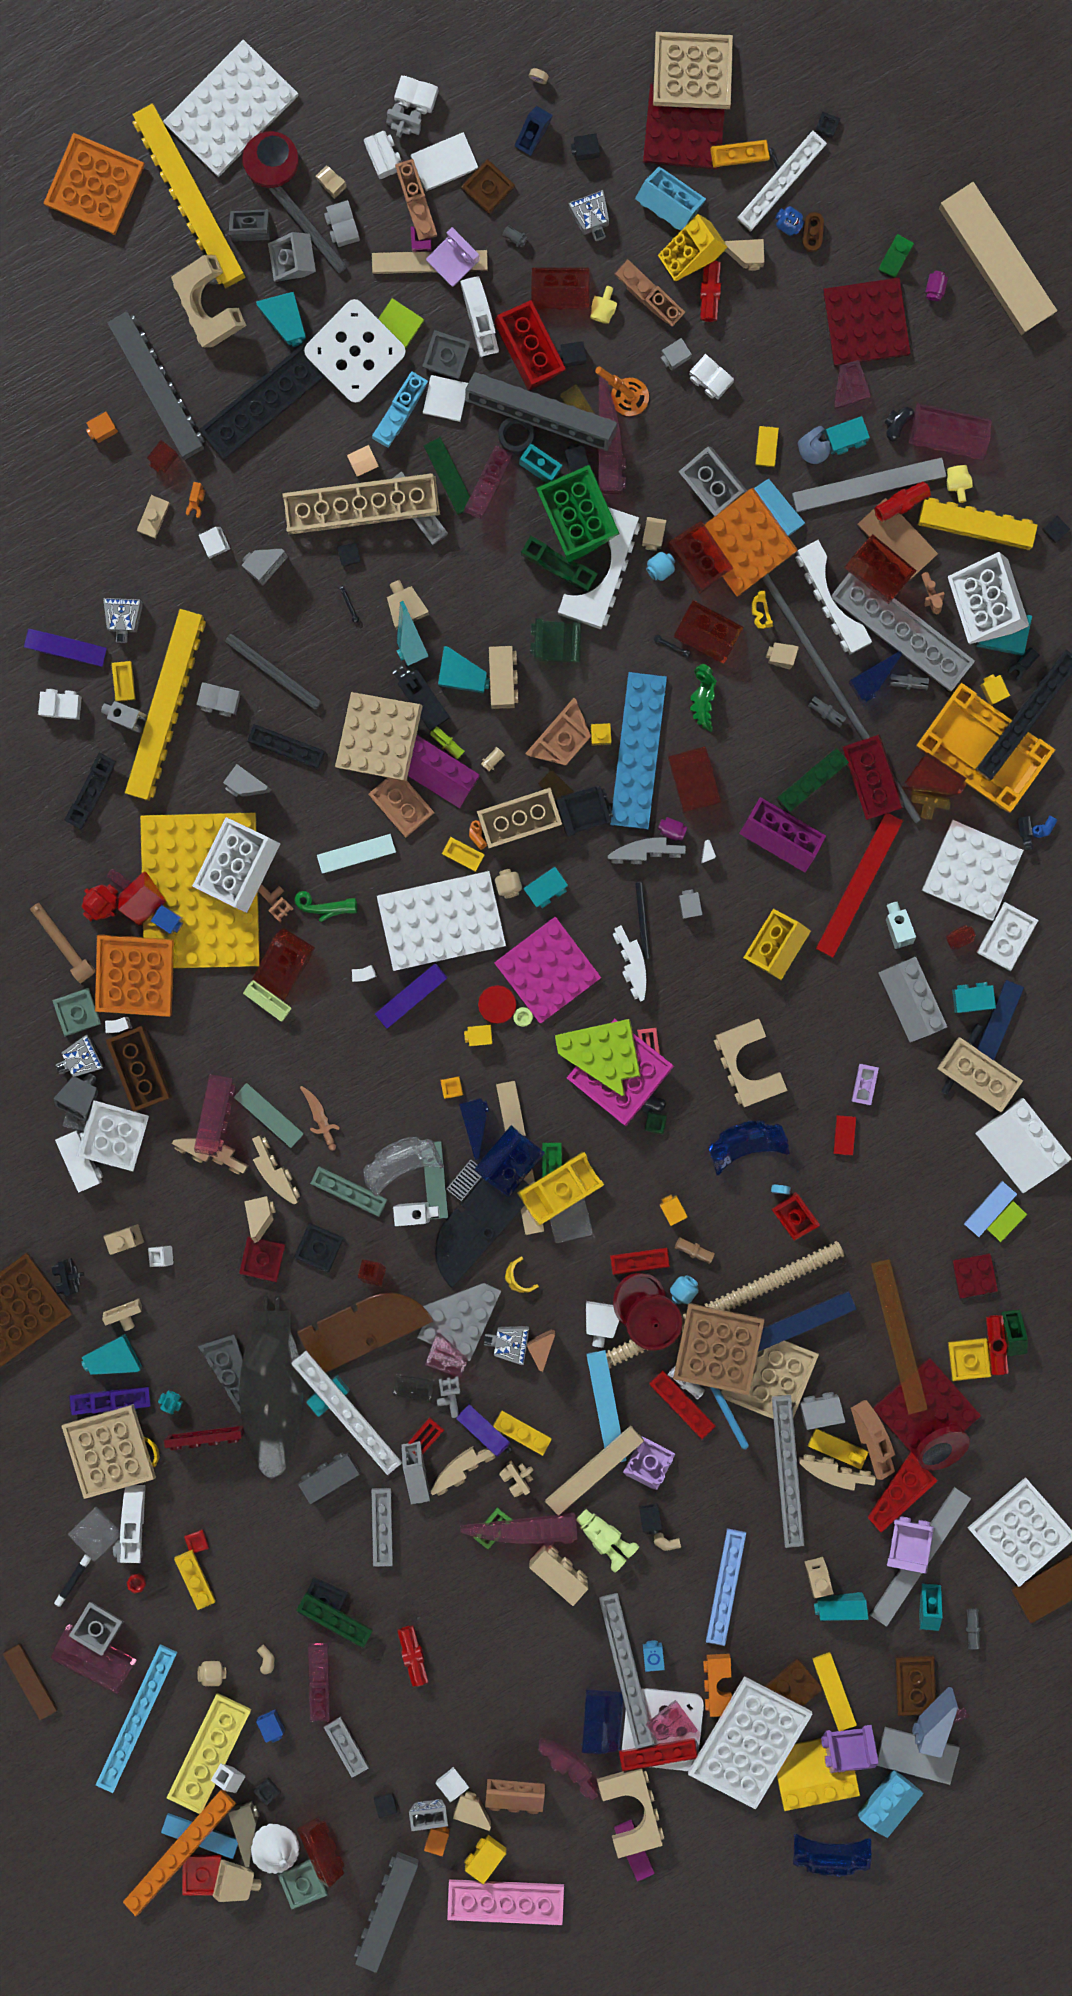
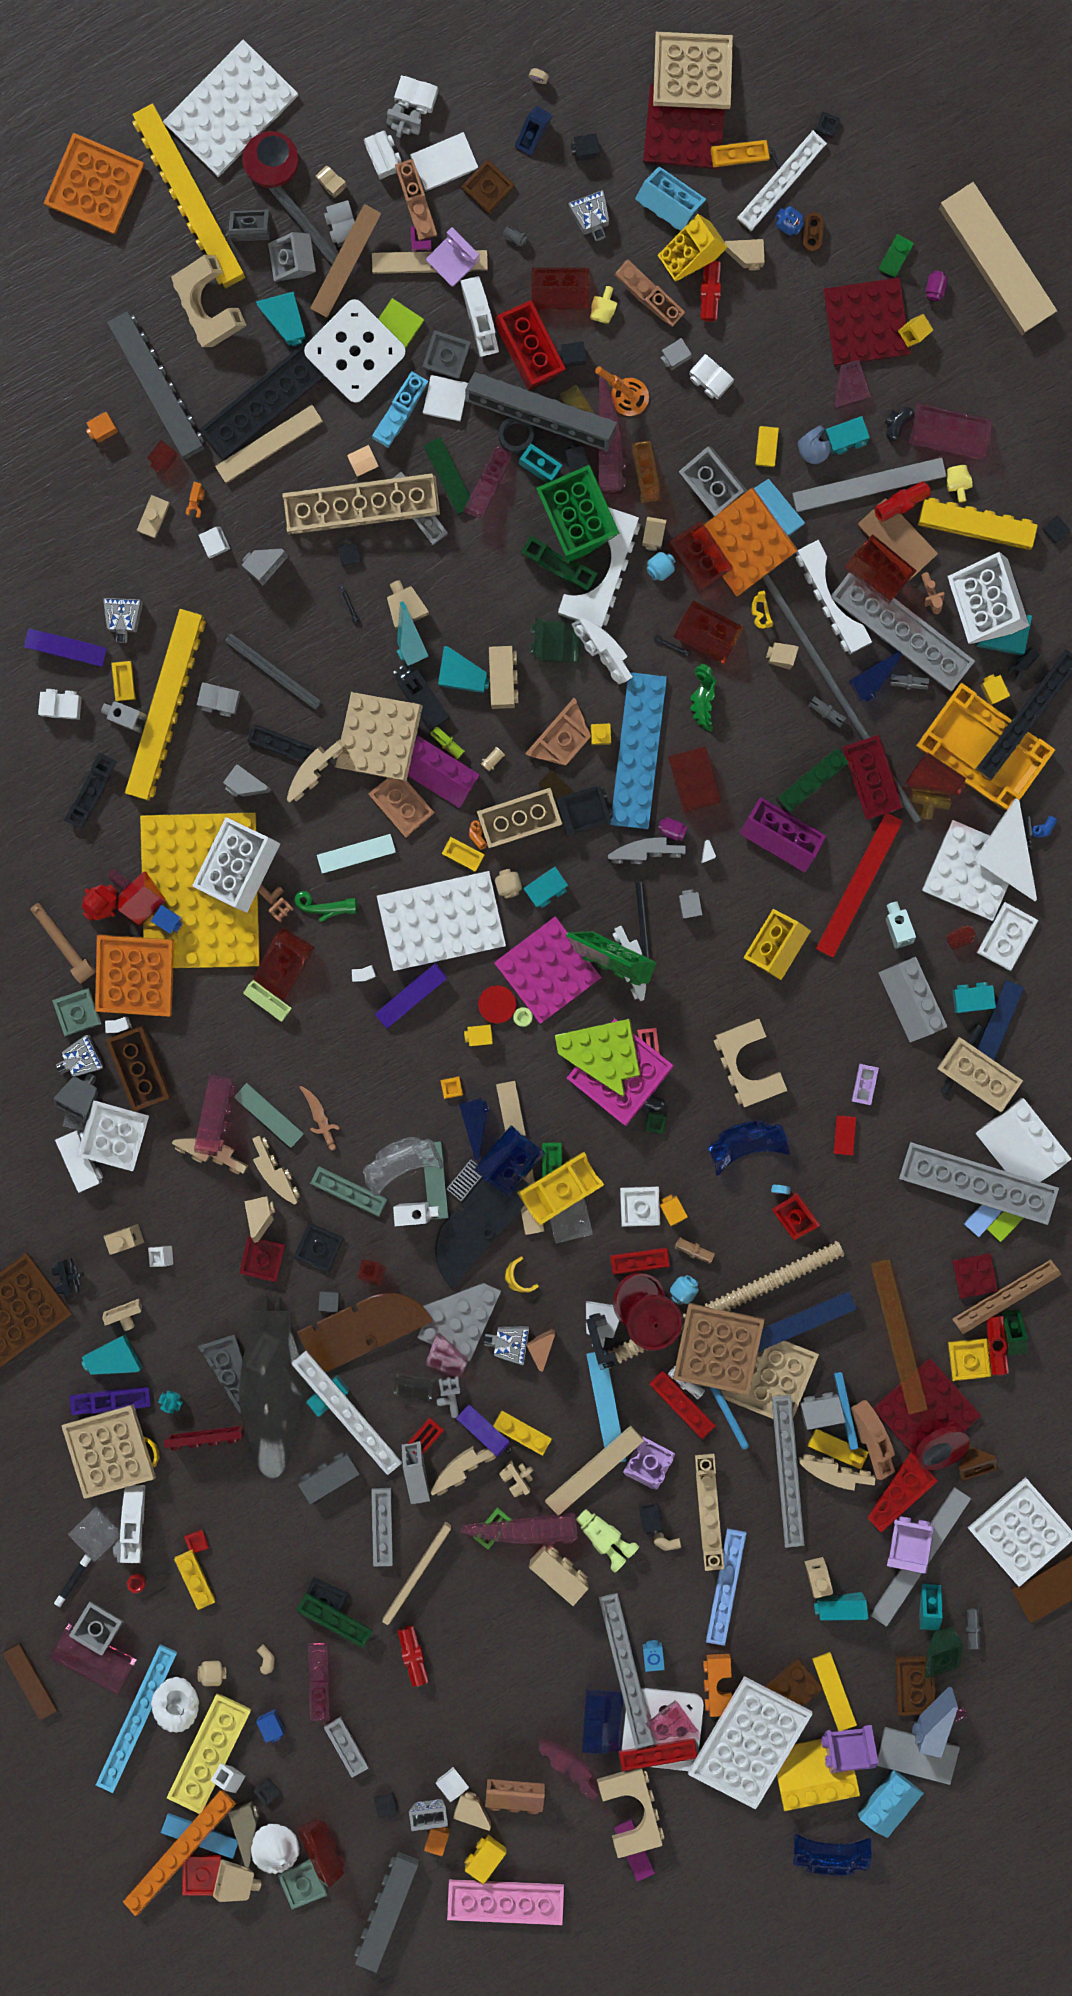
(175, 1705): none -> white piece
(269, 444): none -> tan tile
(308, 774): none -> tan slope
(328, 1301): none -> dark grey tile
(345, 260): none -> medium nougat tile
(414, 1577): none -> tan tile
(599, 642): none -> white slope
(607, 1360): none -> black panel
(612, 956): none -> green slope
(640, 1206): none -> white tile
(646, 471): none -> clear orange slope
(709, 1512): none -> tan slope
(849, 1427): none -> dark azure tile
(915, 330): none -> yellow brick
(943, 1652): none -> clear green slope
(976, 1464): none -> reddish brown slope
(979, 1183): none -> light grey plate
(1006, 1296): none -> medium nougat tile
(1008, 853): none -> white tile

